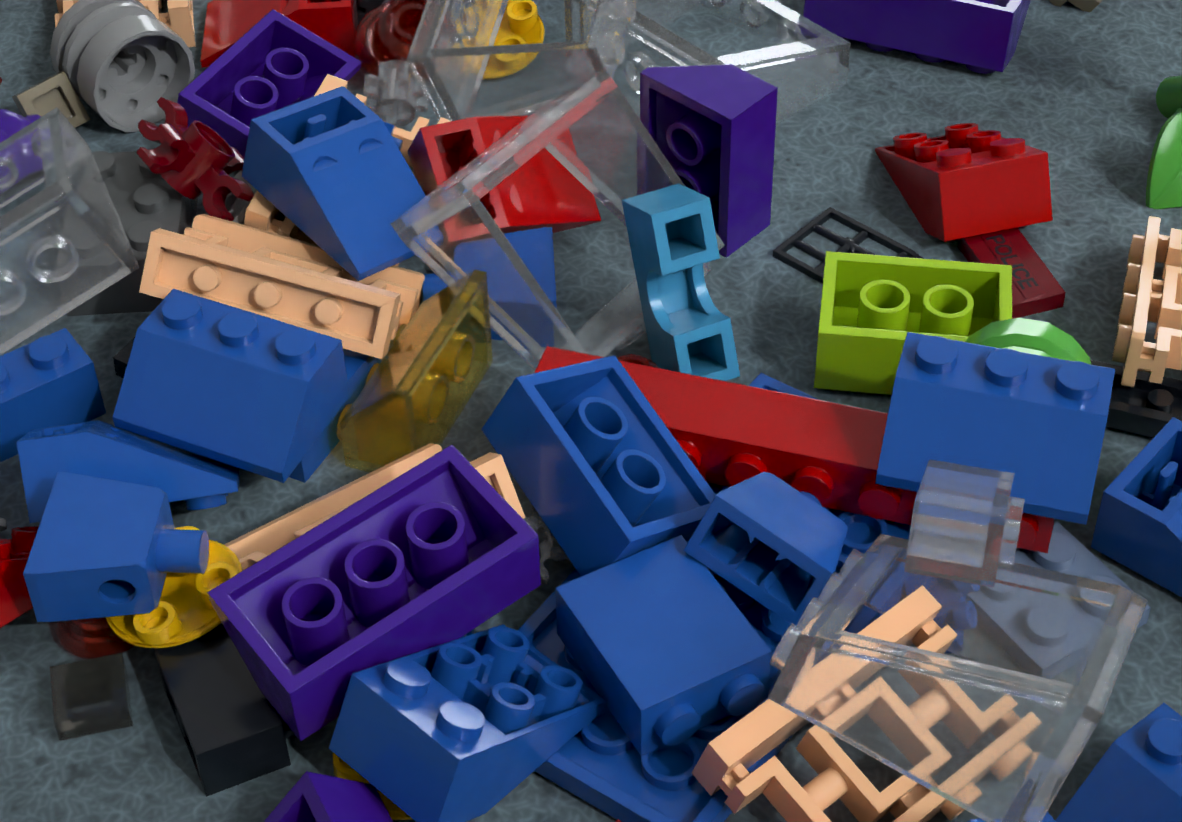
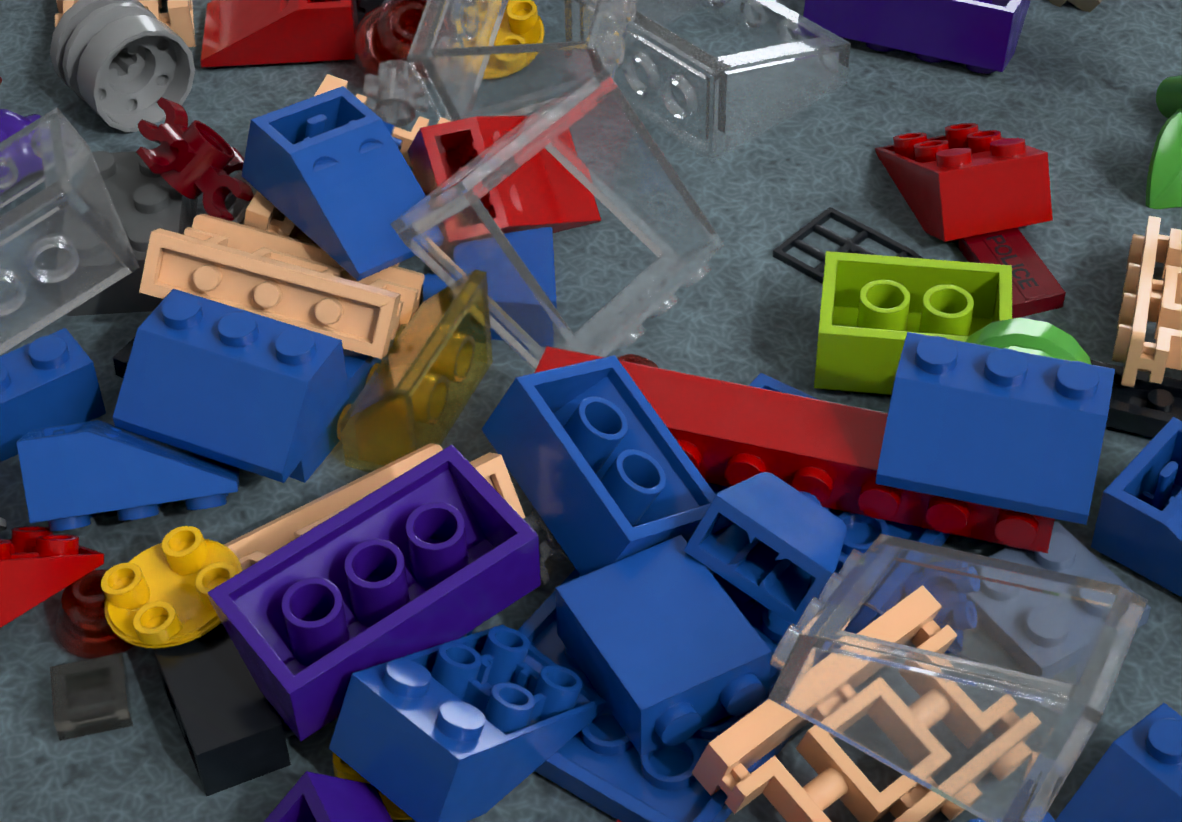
(49, 94): dark tan tile -> none
(106, 550): blue torso -> none
(262, 73): dark purple slope -> none
(669, 242): dark azure arch -> none
(719, 140): dark purple slope -> none
(963, 523): clear brick -> none

